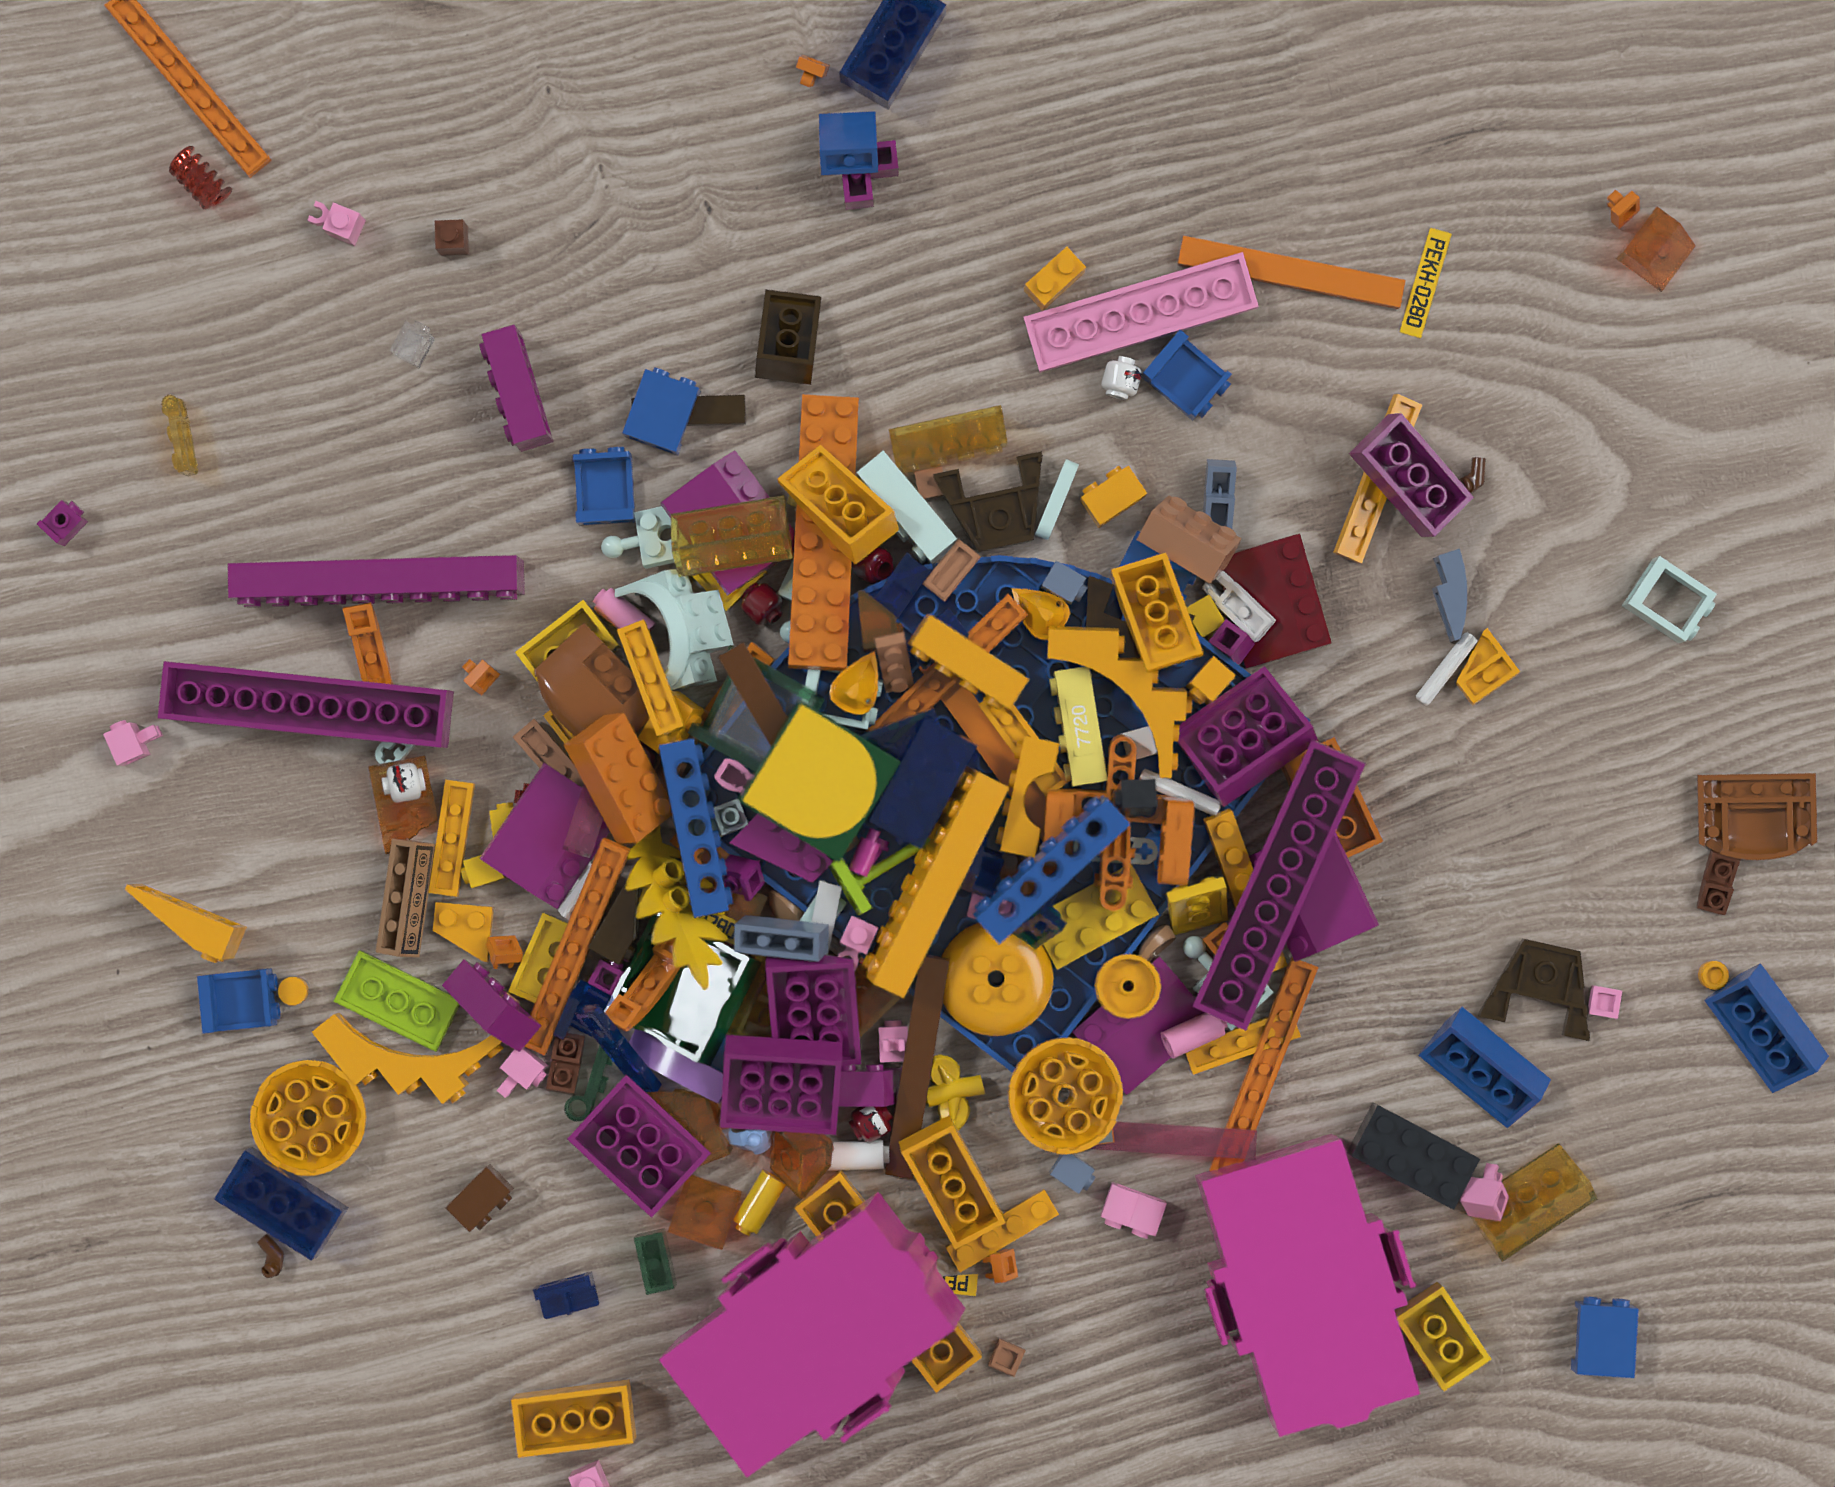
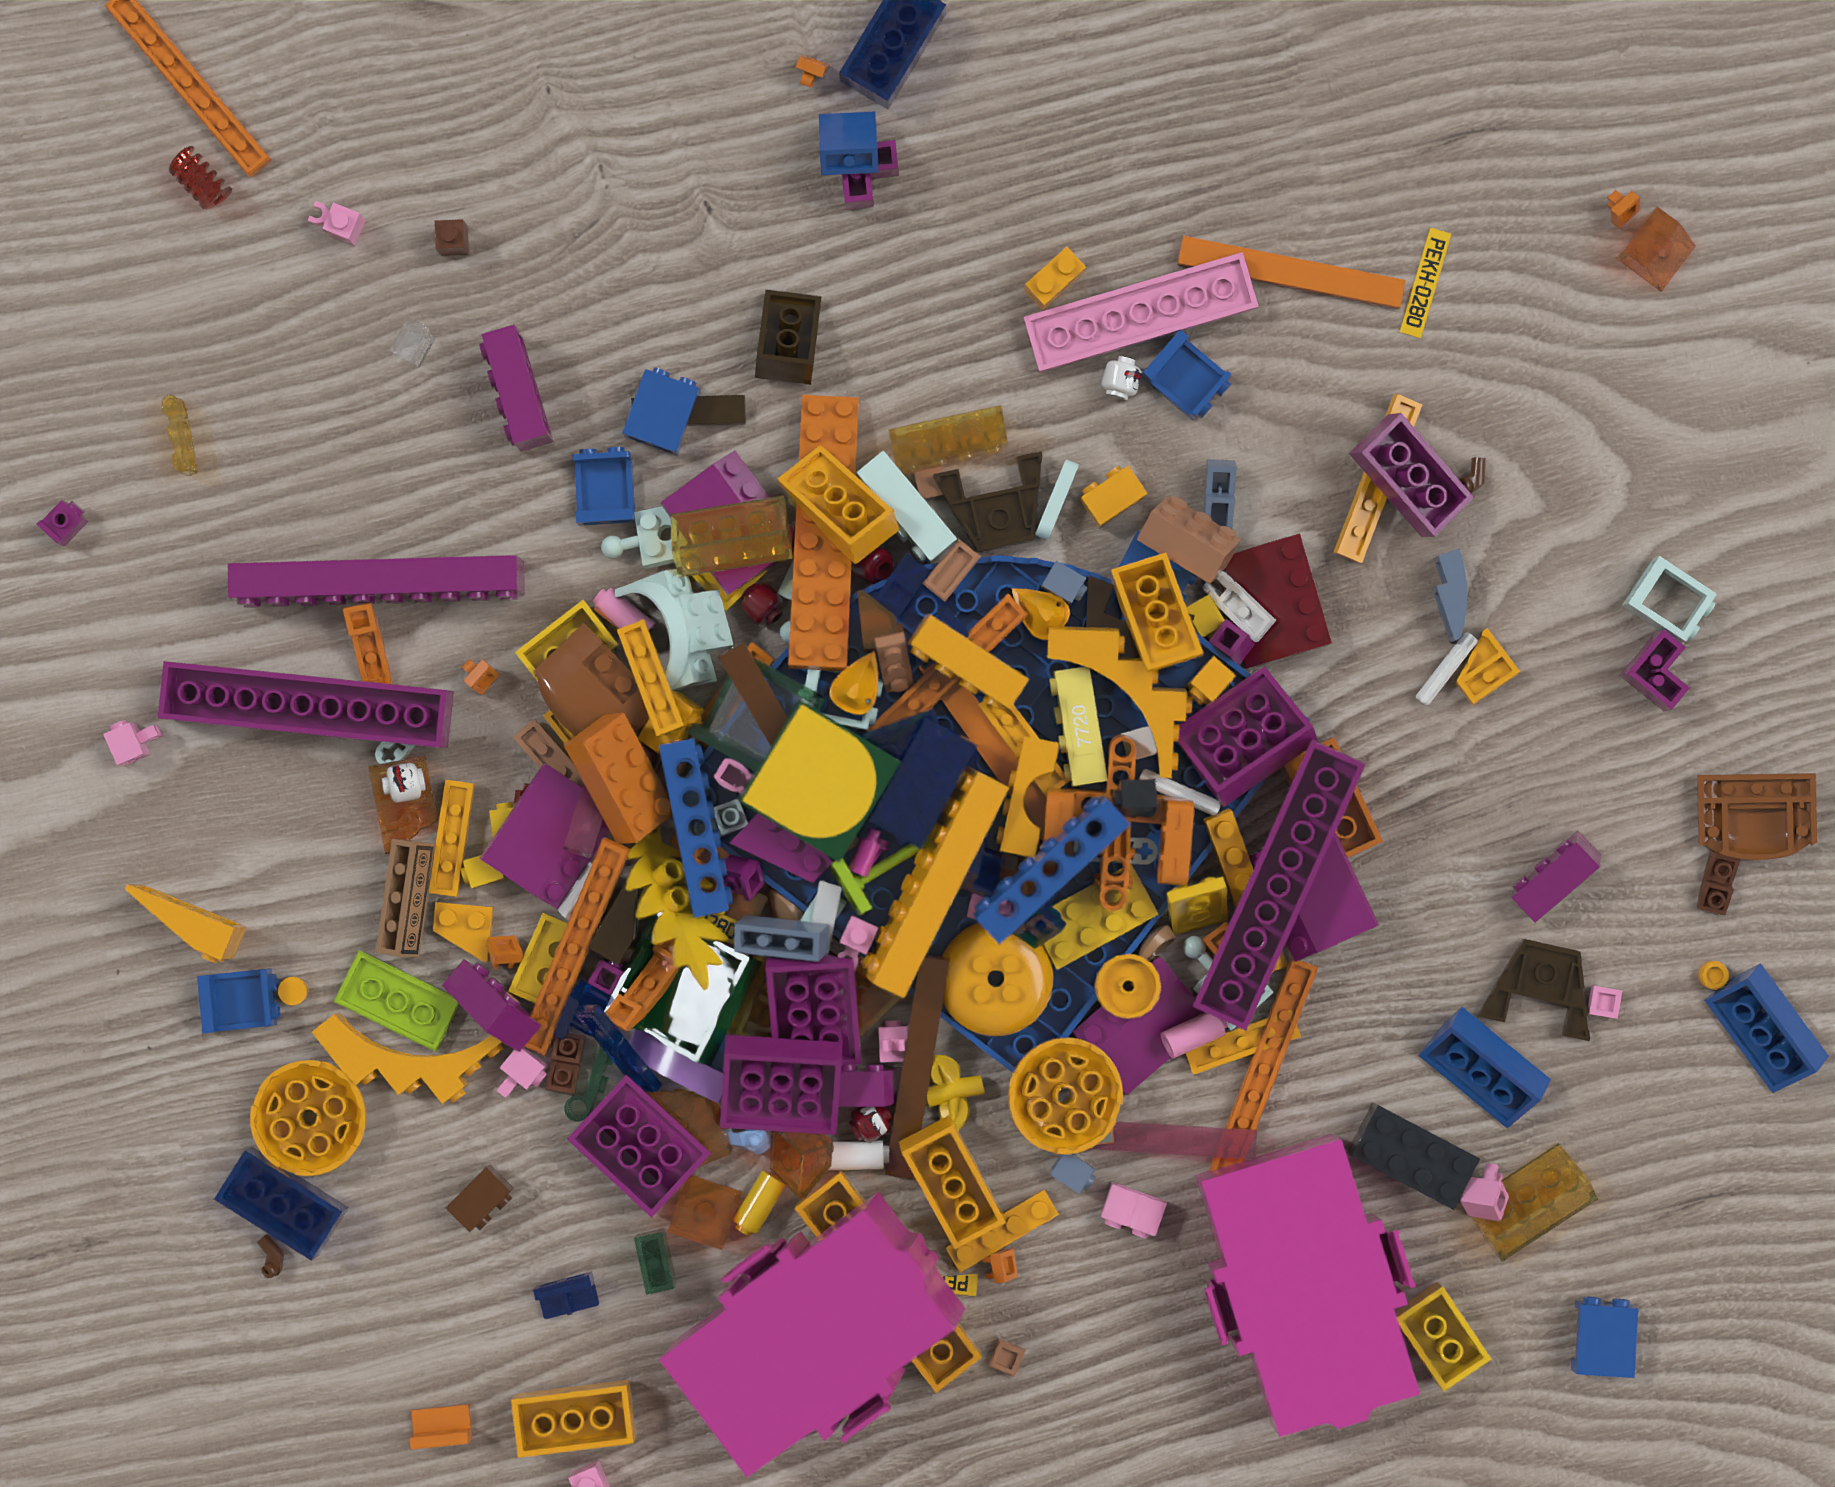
(441, 1426): none -> orange panel
(1556, 876): none -> magenta wedge
(1650, 672): none -> magenta brick

